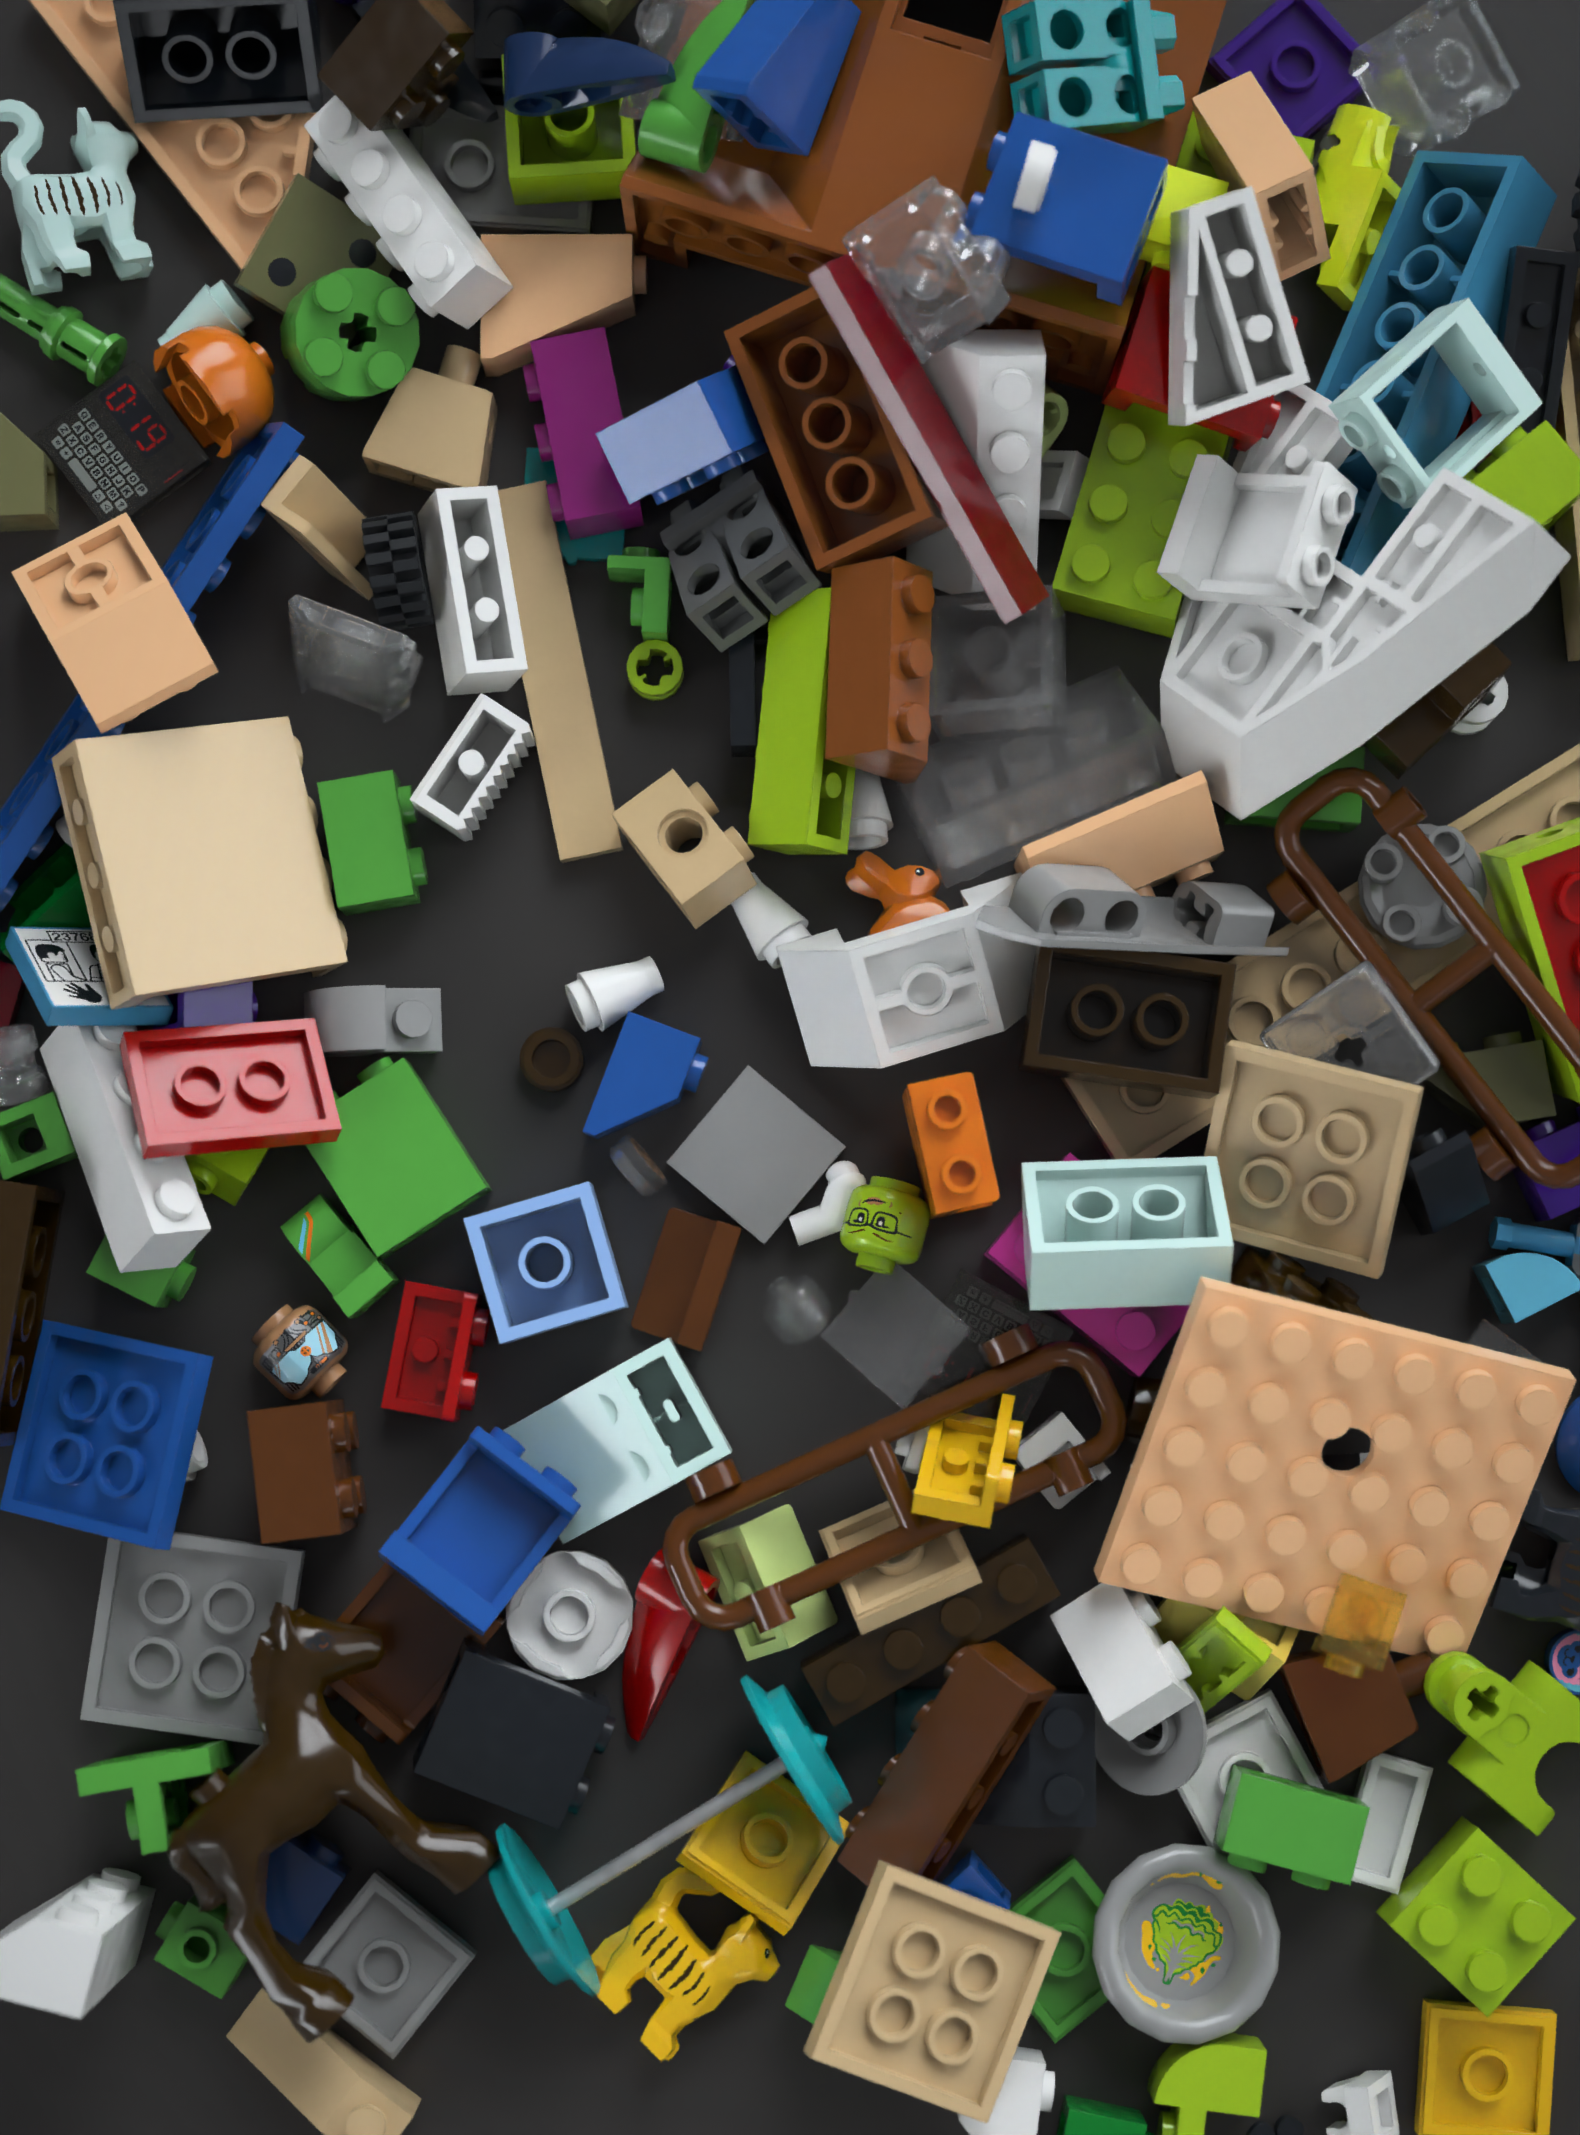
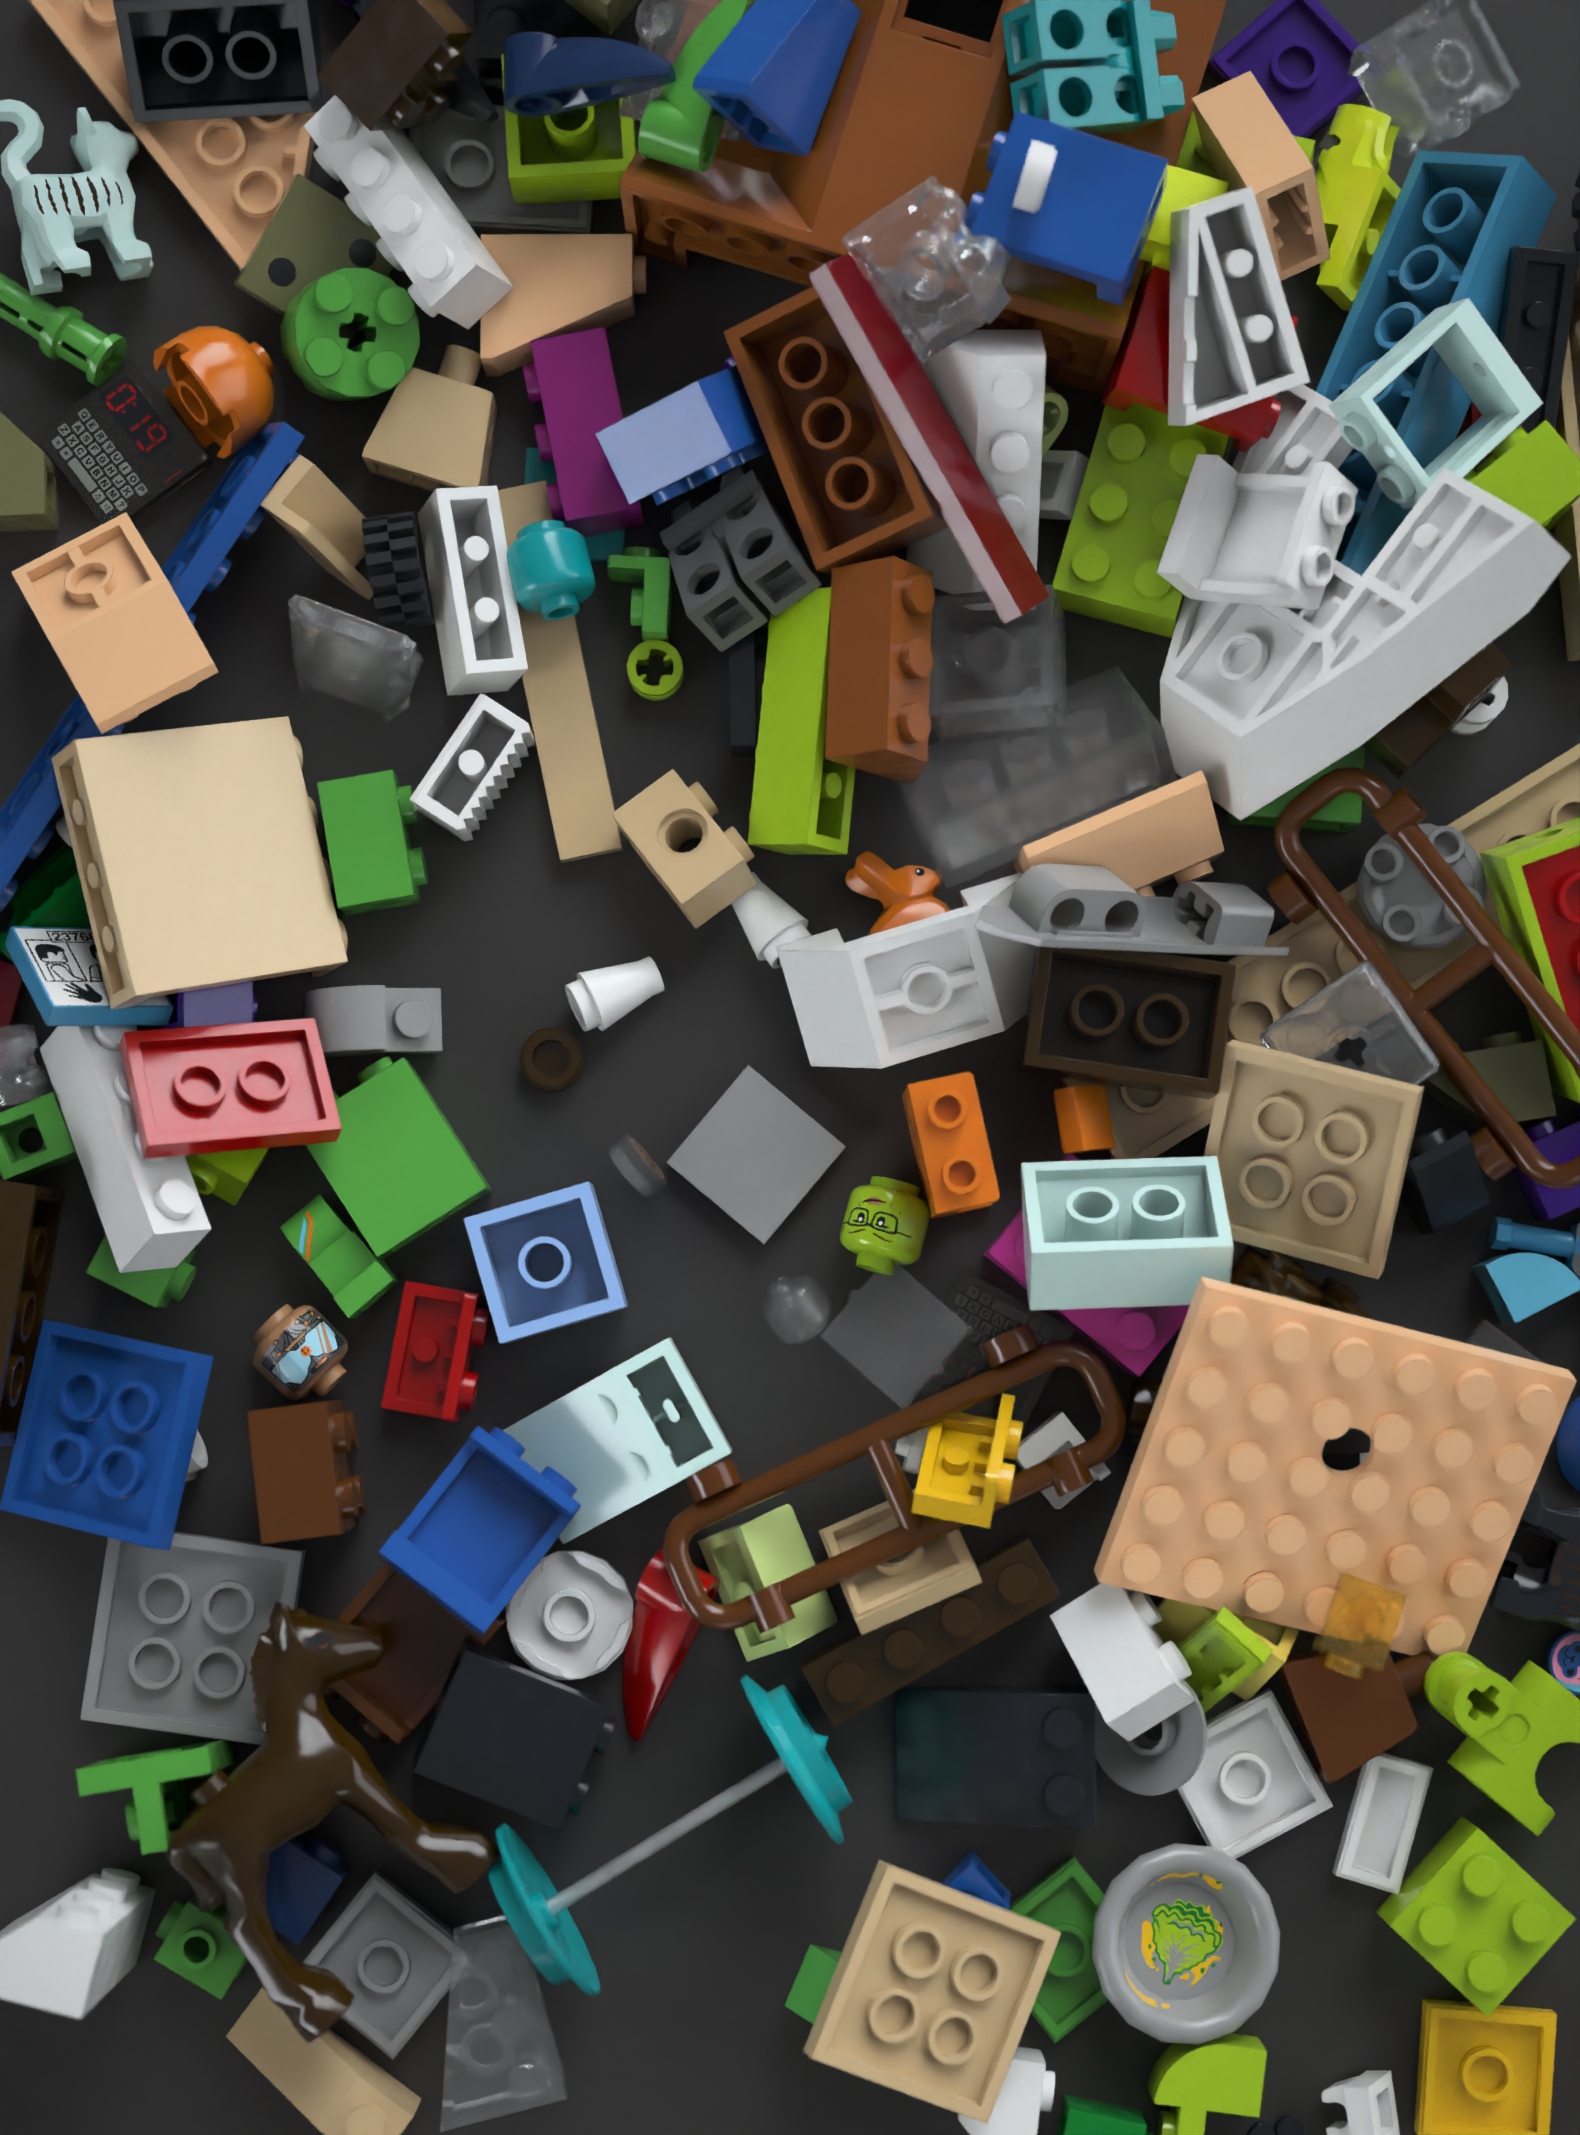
(211, 307): light aqua cone -> none
(497, 2030): none -> clear wing
(550, 569): none -> teal head
(645, 1075): blue slope -> none
(678, 1963): yellow animal -> none
(686, 1278): reddish brown panel -> none
(763, 1849): yellow tile -> none
(829, 1215): white arm -> none
(869, 813): white cone -> none
(949, 1764): reddish brown brick -> none
(1084, 1119): none -> orange tile
(1290, 1827): bright green brick -> none

